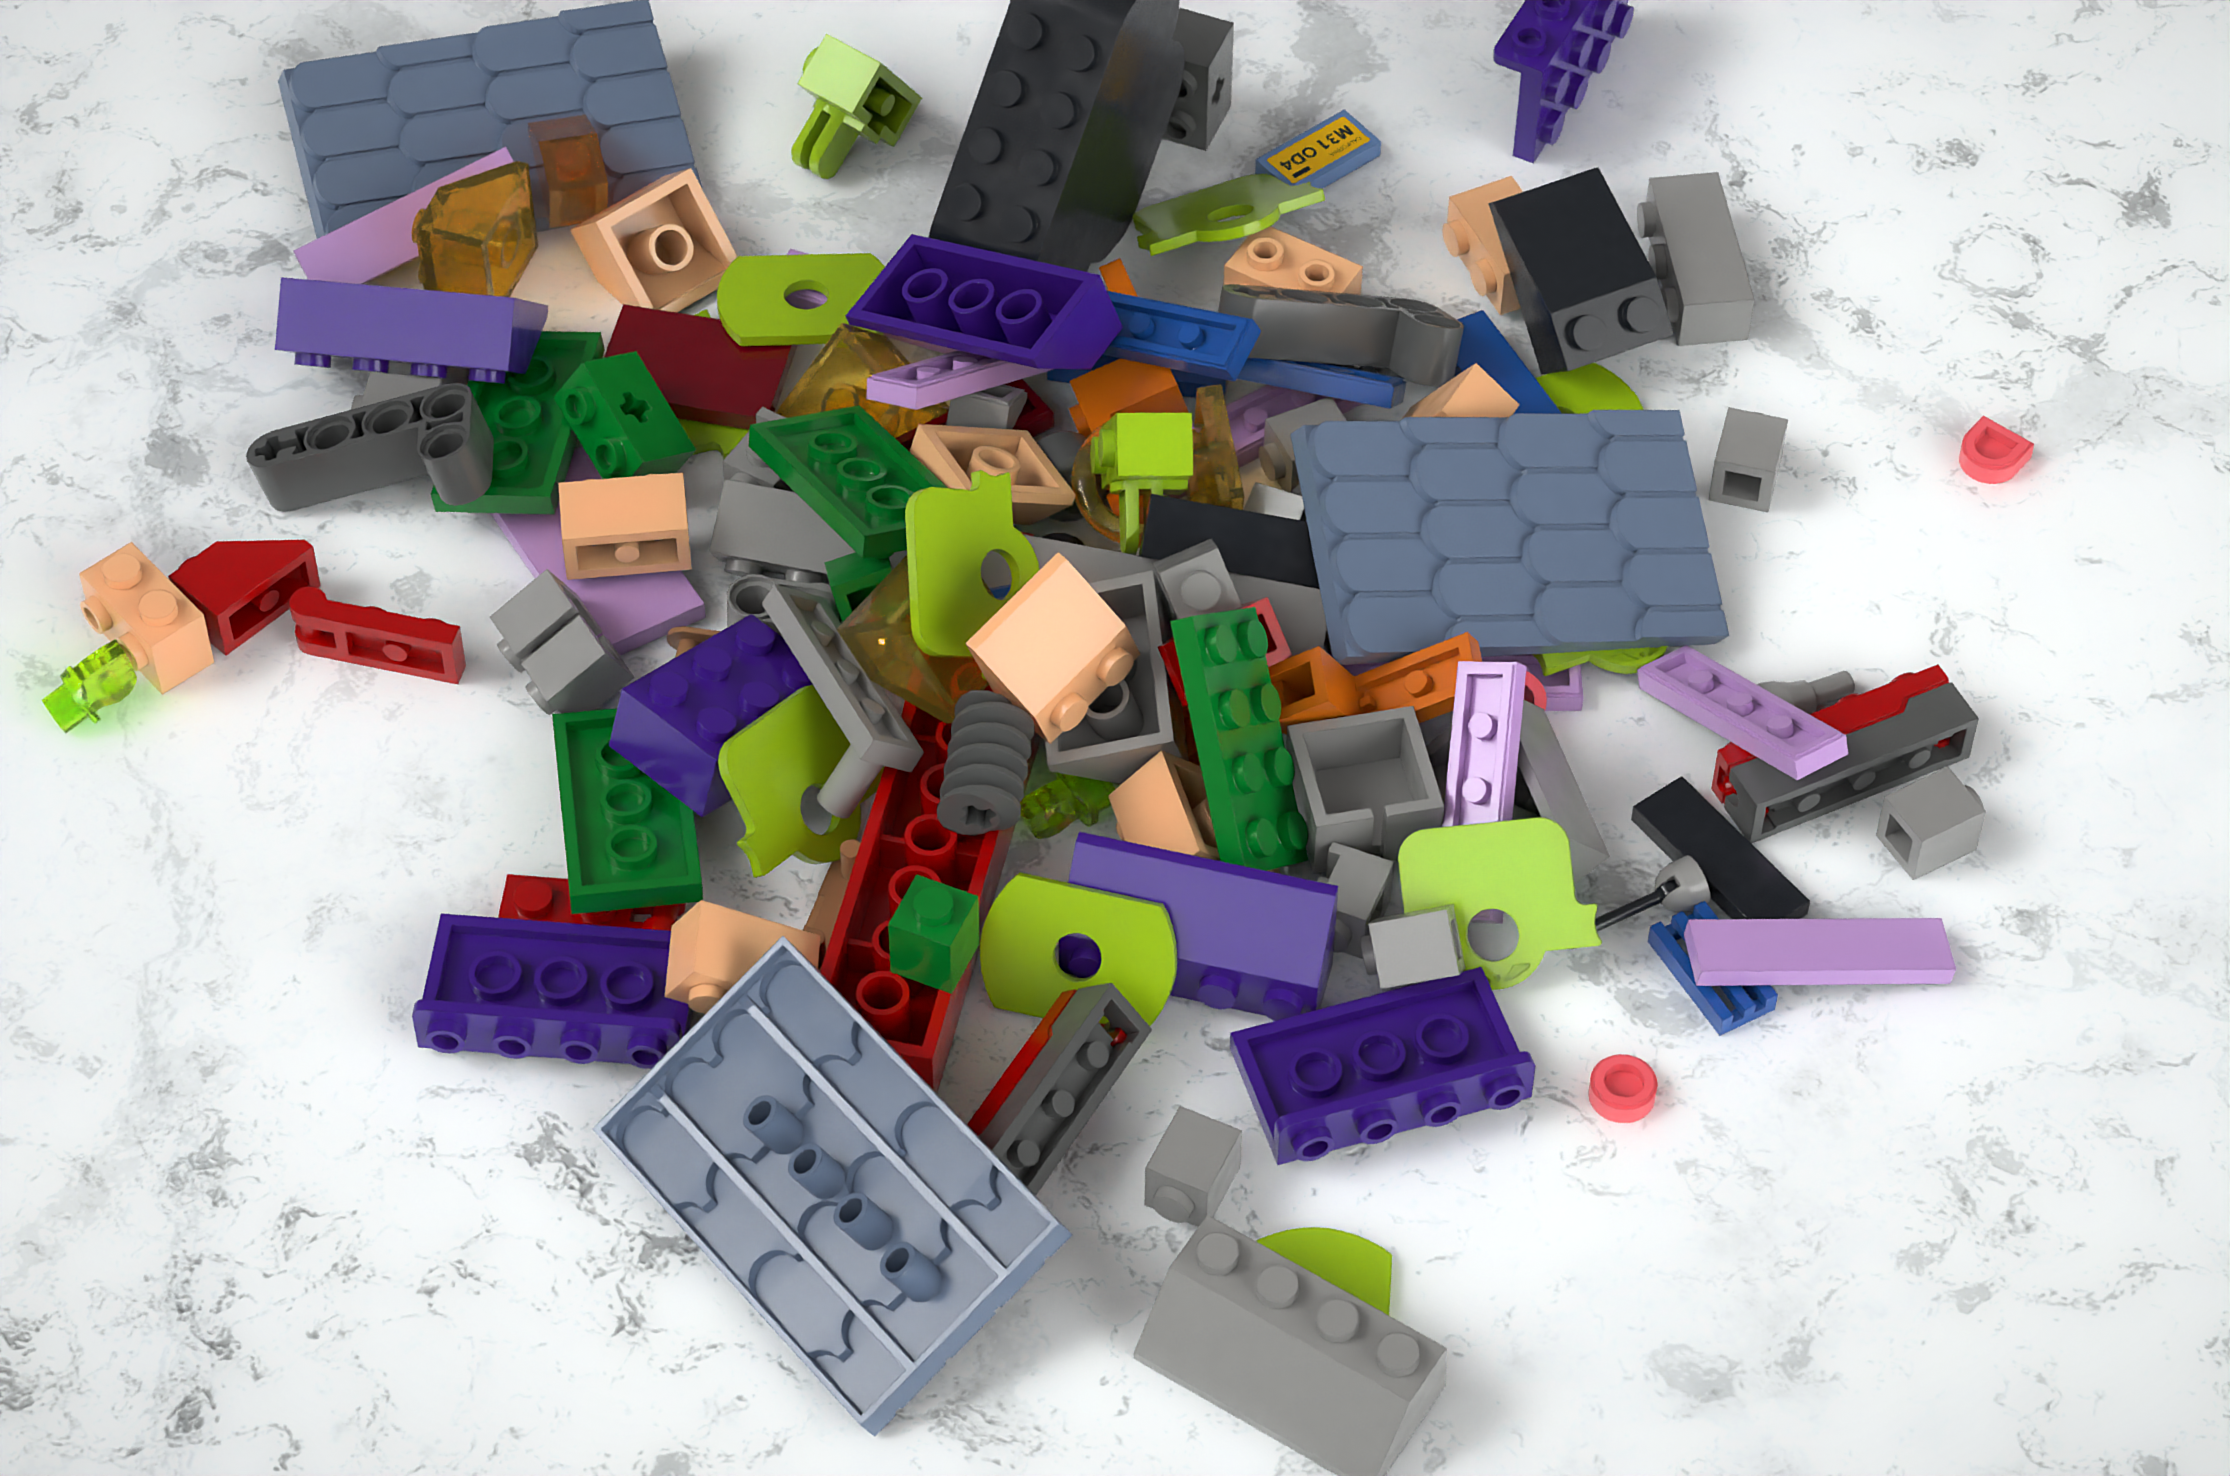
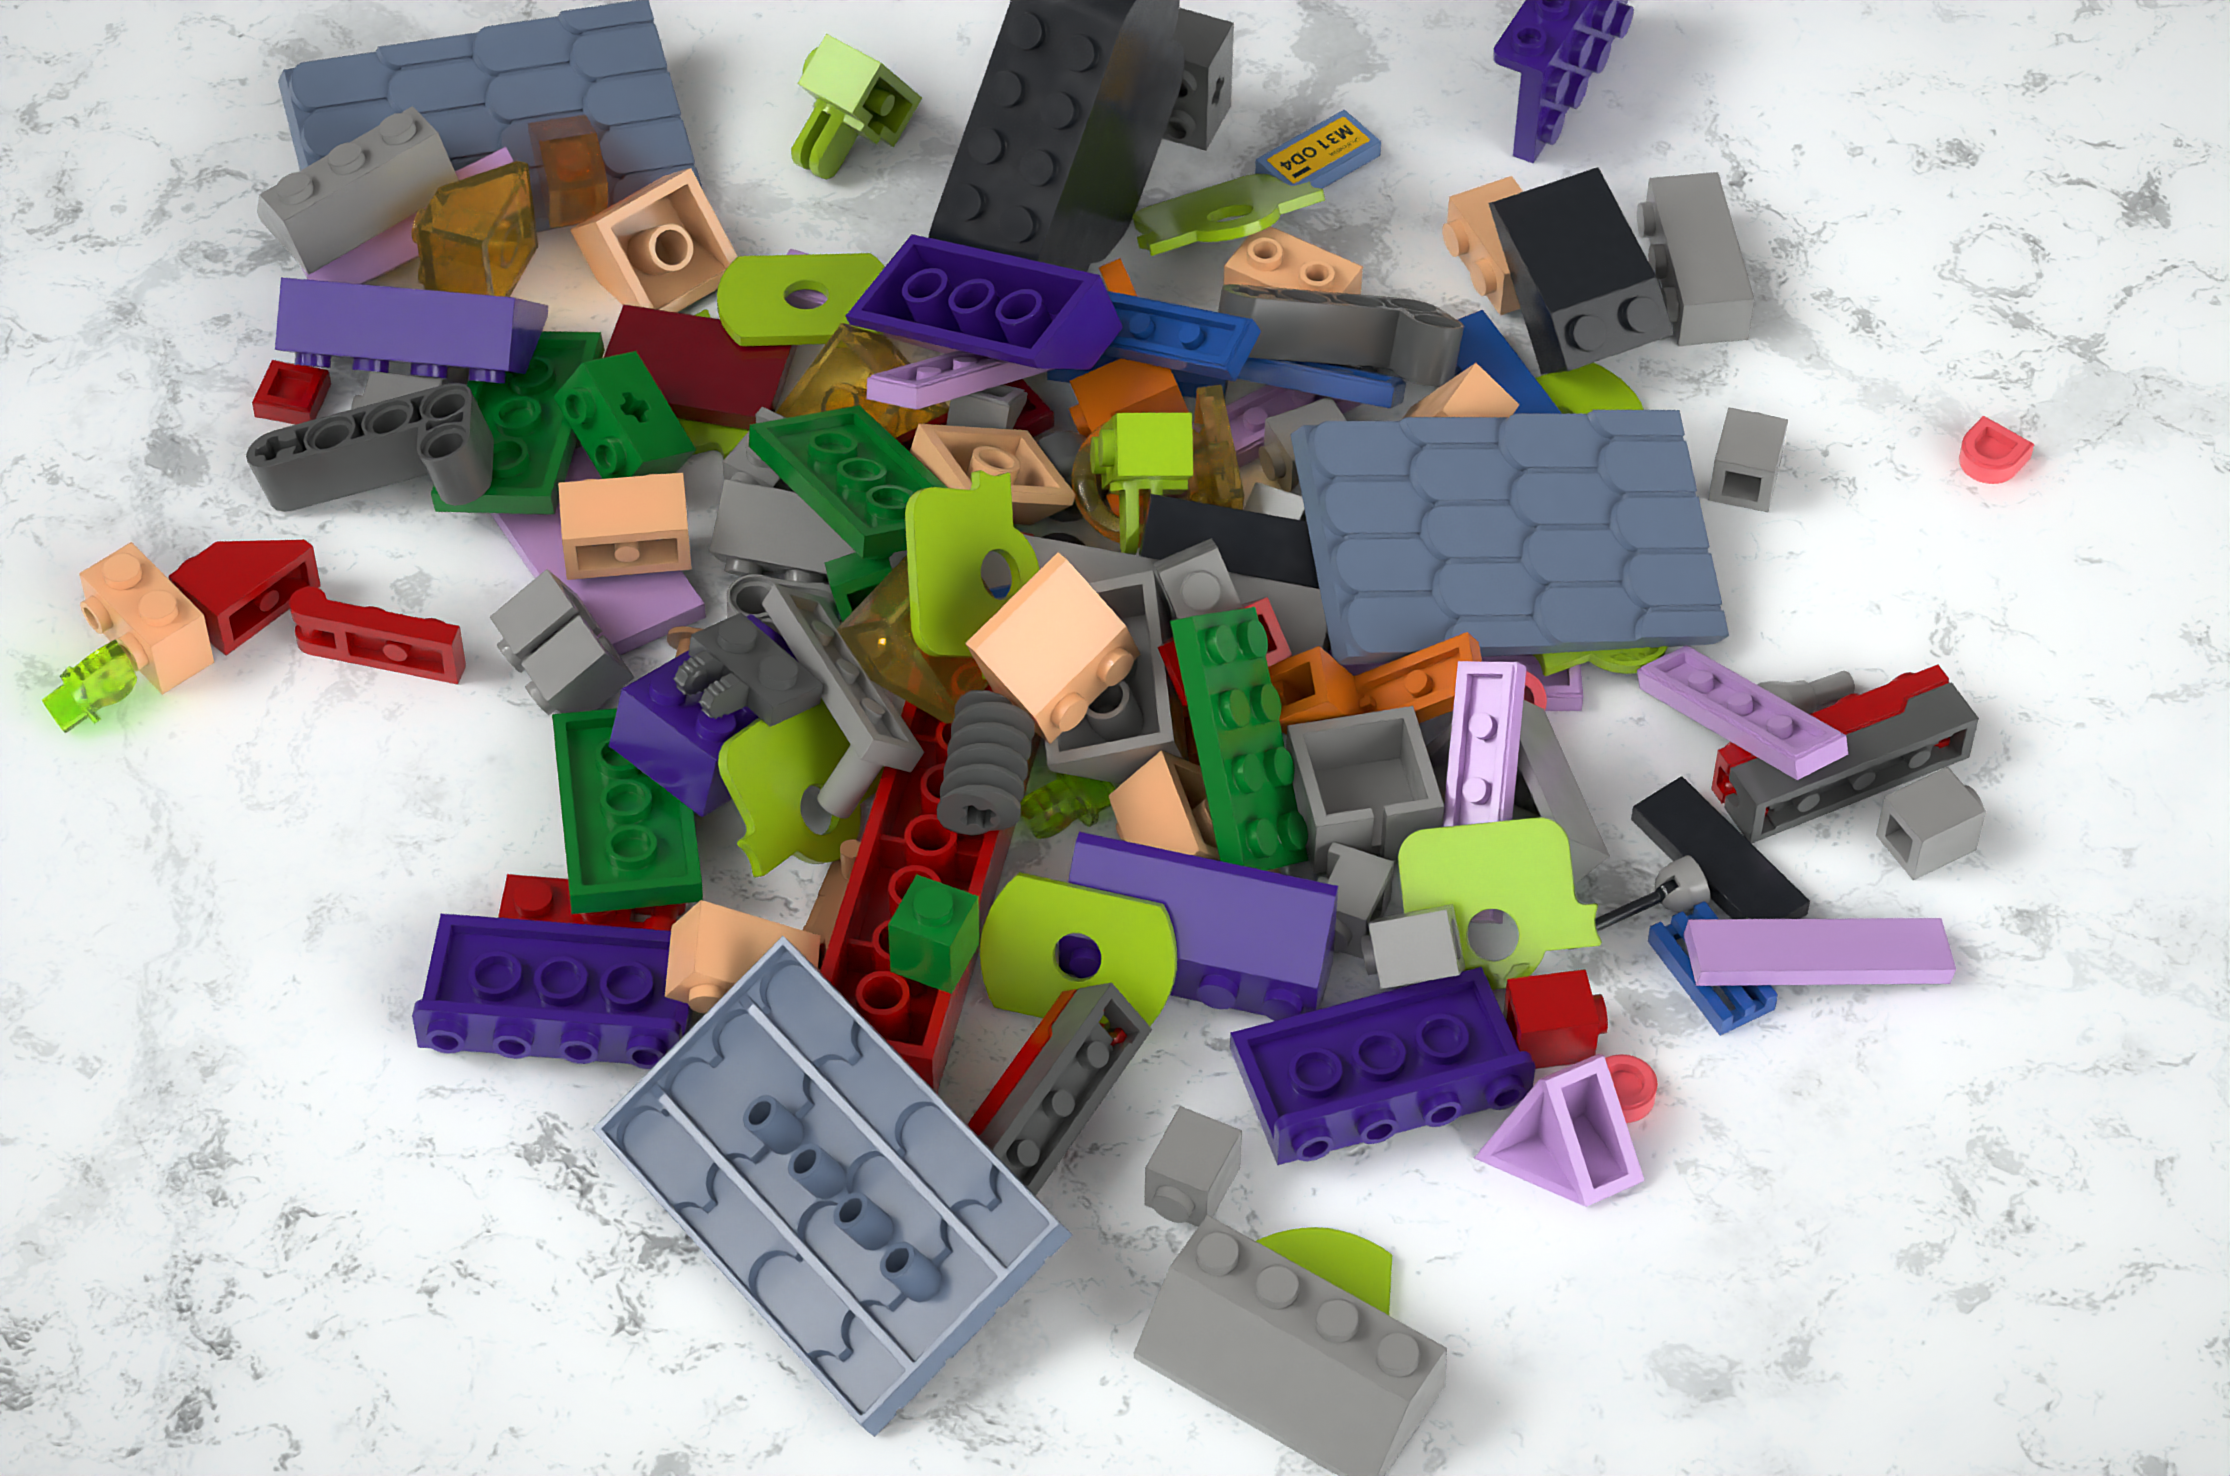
(291, 393): none -> red tile
(357, 190): none -> light grey slope
(746, 668): none -> dark grey hinge
(1555, 1017): none -> red brick
(1568, 1136): none -> lavender slope

